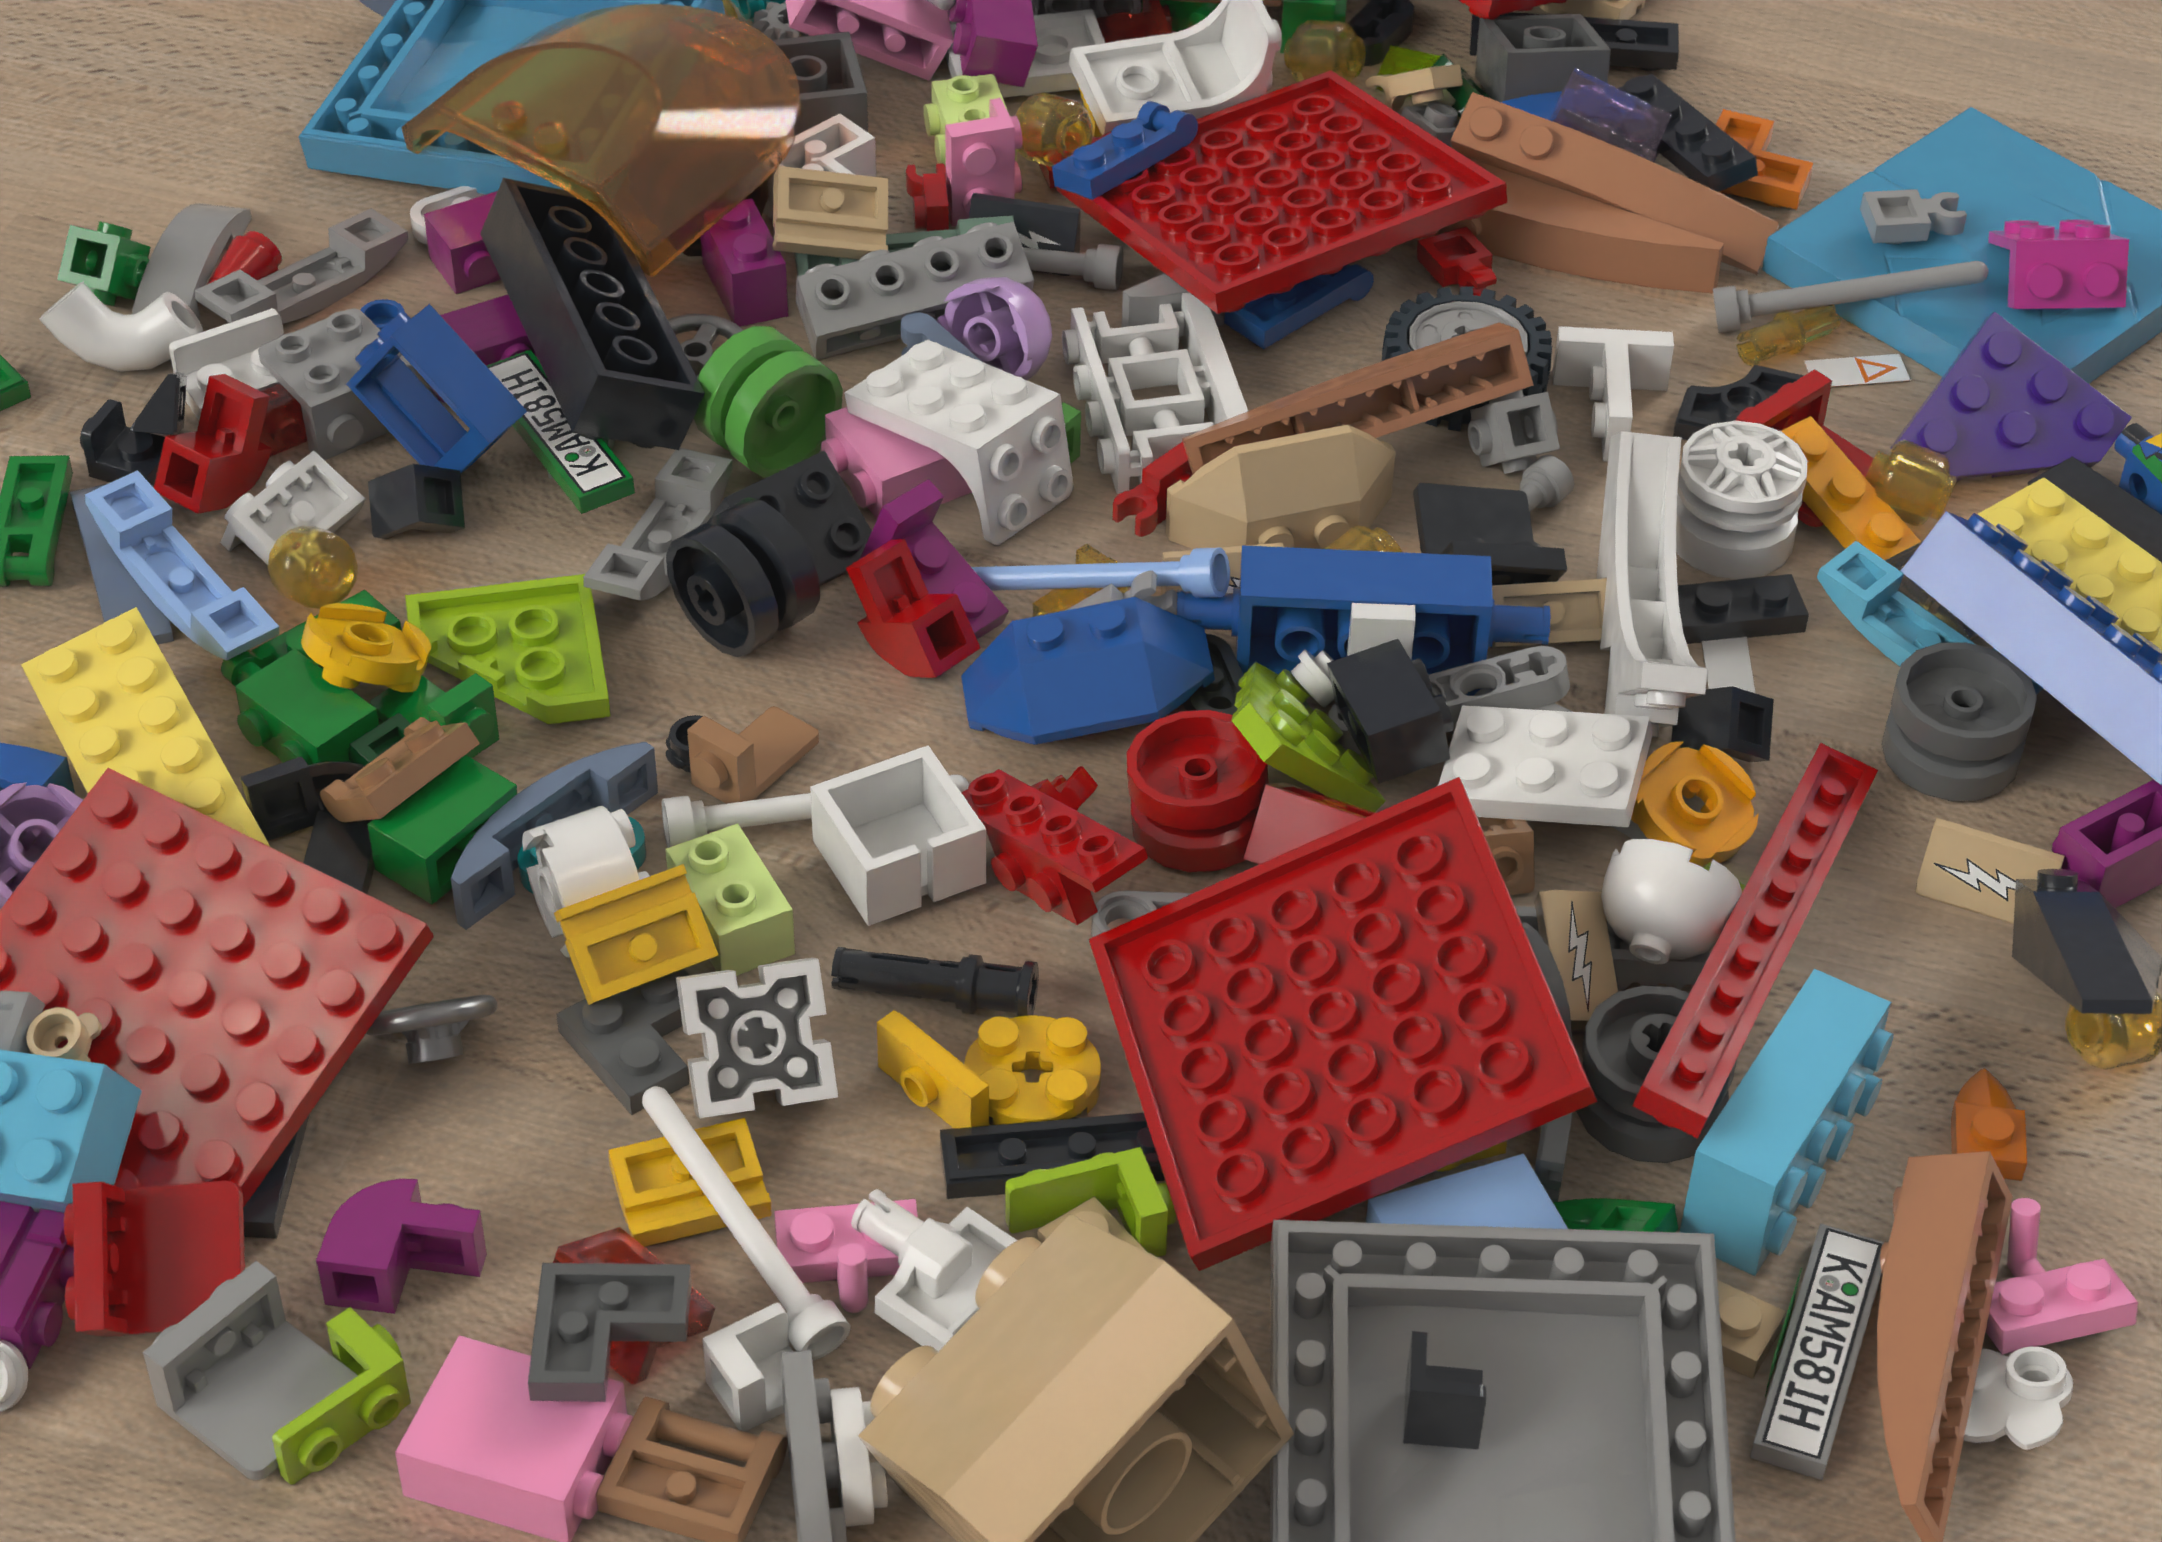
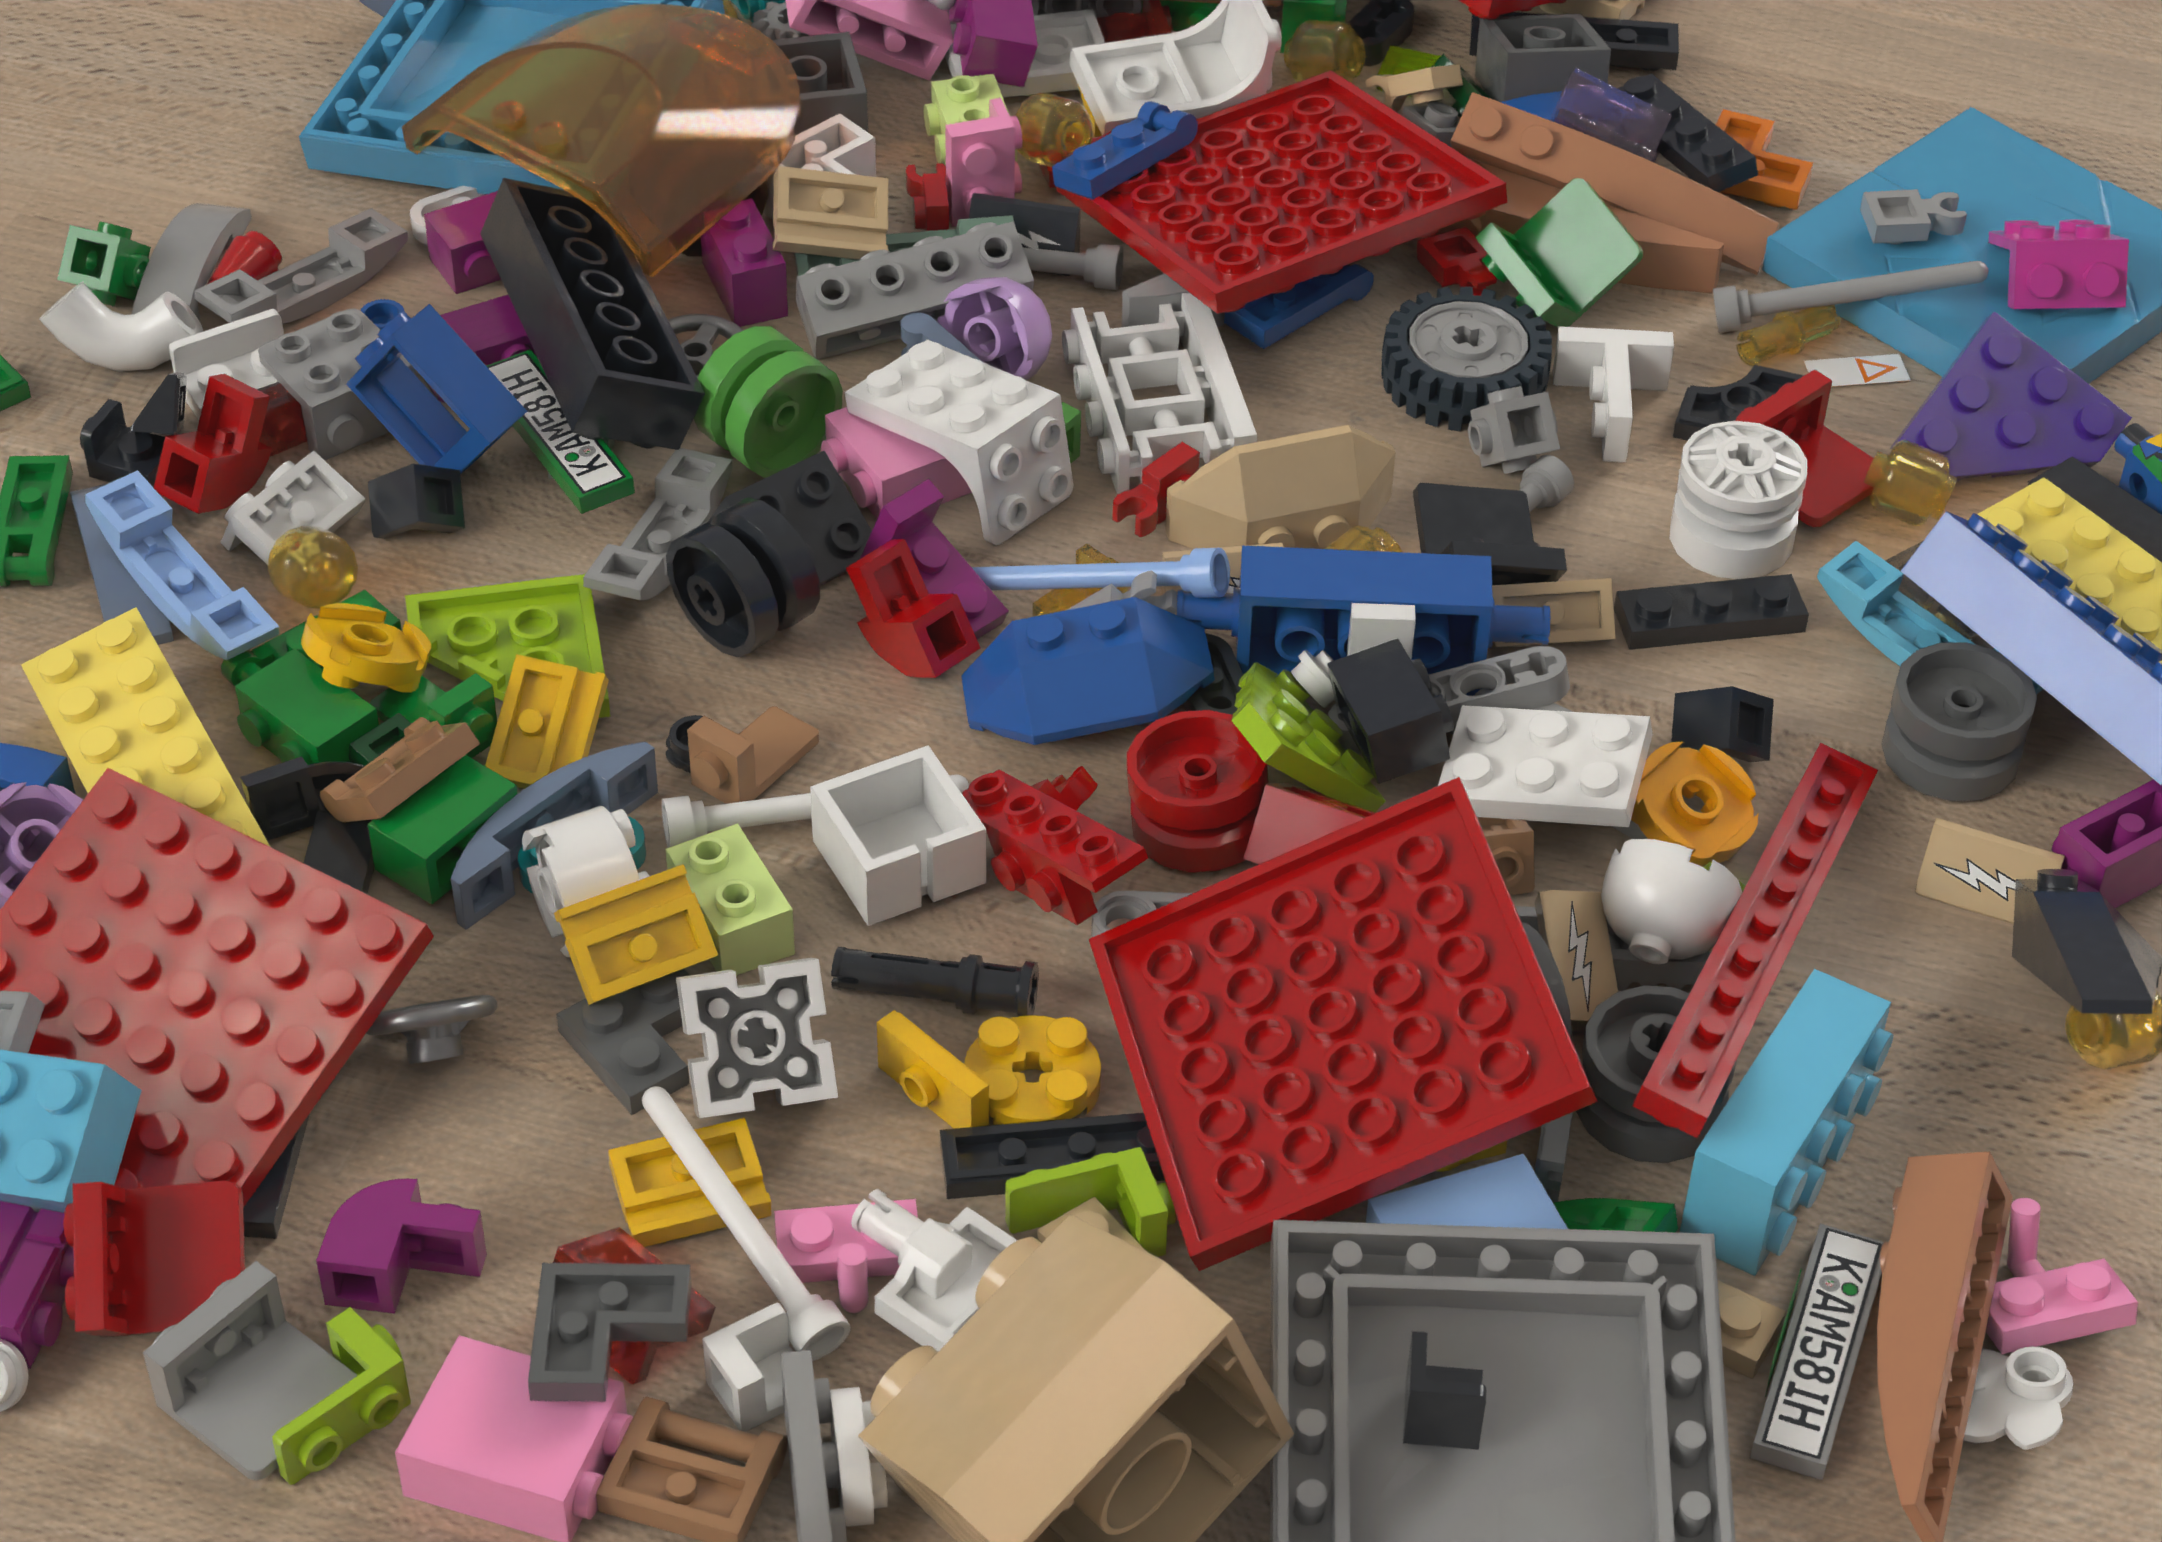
(58, 1025): tan plate -> none
(545, 719): none -> yellow plate
(1383, 395): nougat slope -> none
(1563, 254): none -> bracket
(1637, 555): white arch -> none
(1728, 663): white sticker -> none
(1845, 497): light orange plate -> none
(1989, 1121): orange plate -> none

